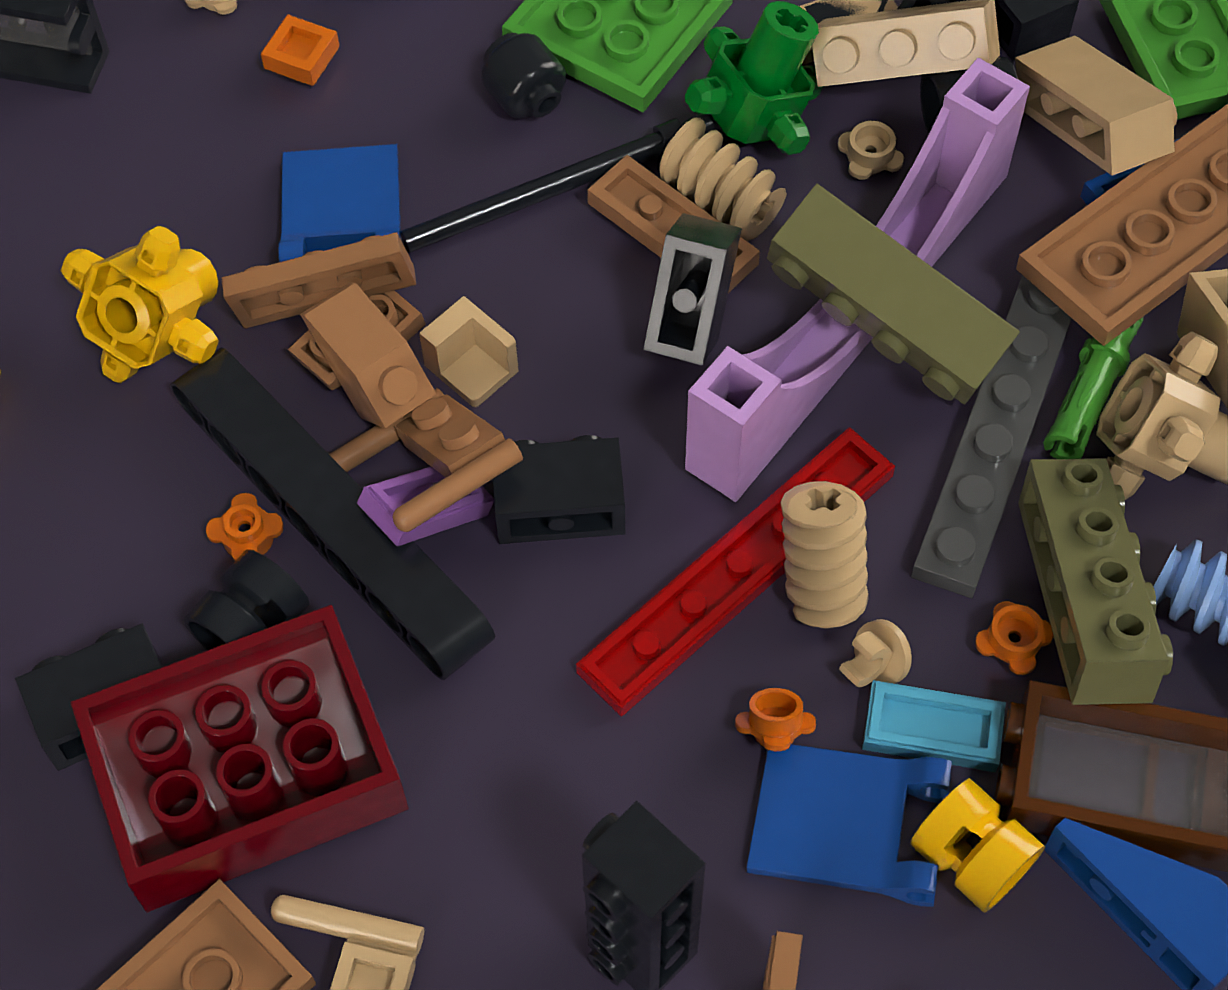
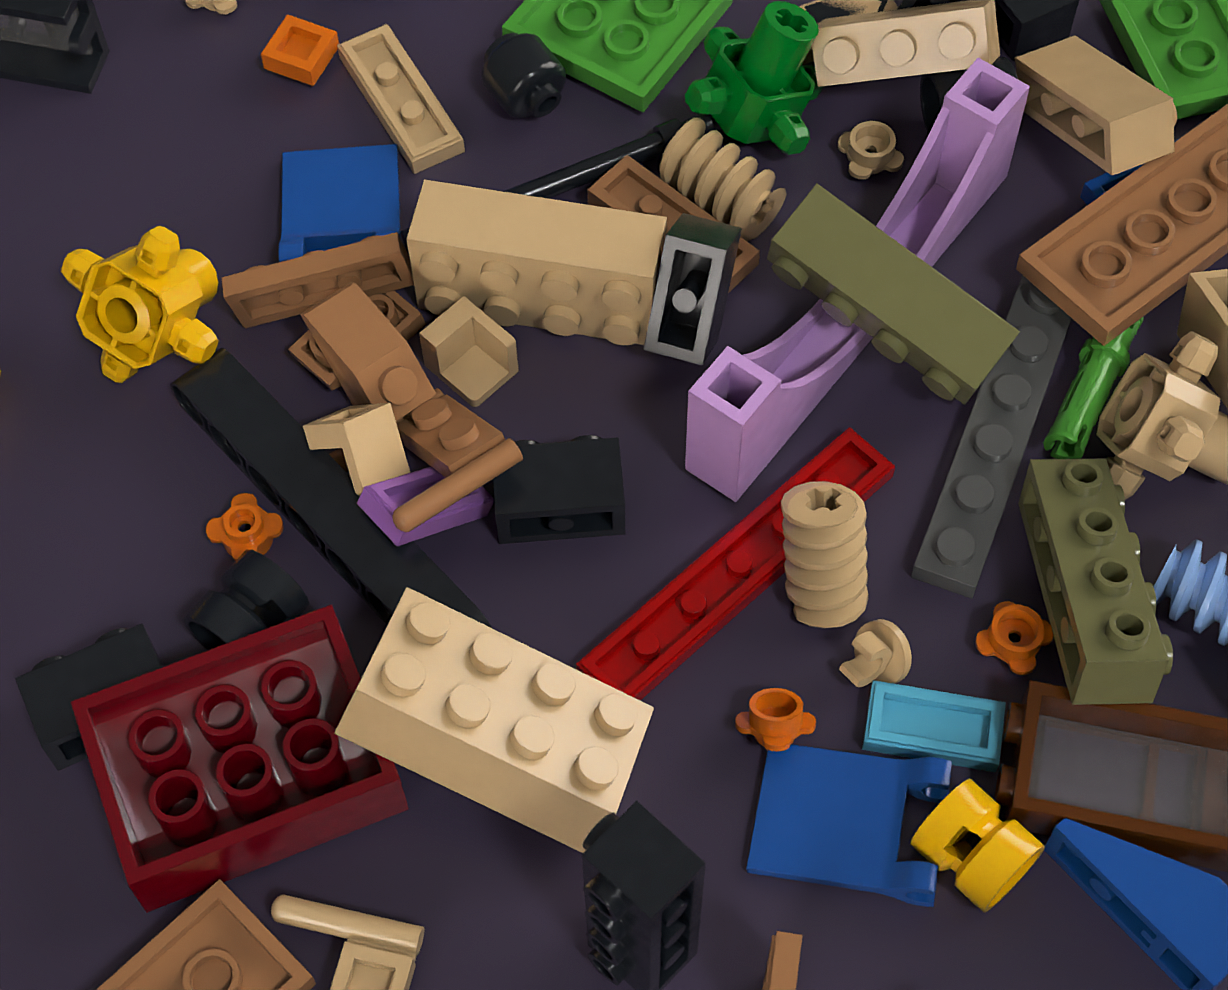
(367, 439): none -> tan panel
(401, 99): none -> tan tile
(496, 720): none -> tan brick
(536, 260): none -> tan brick

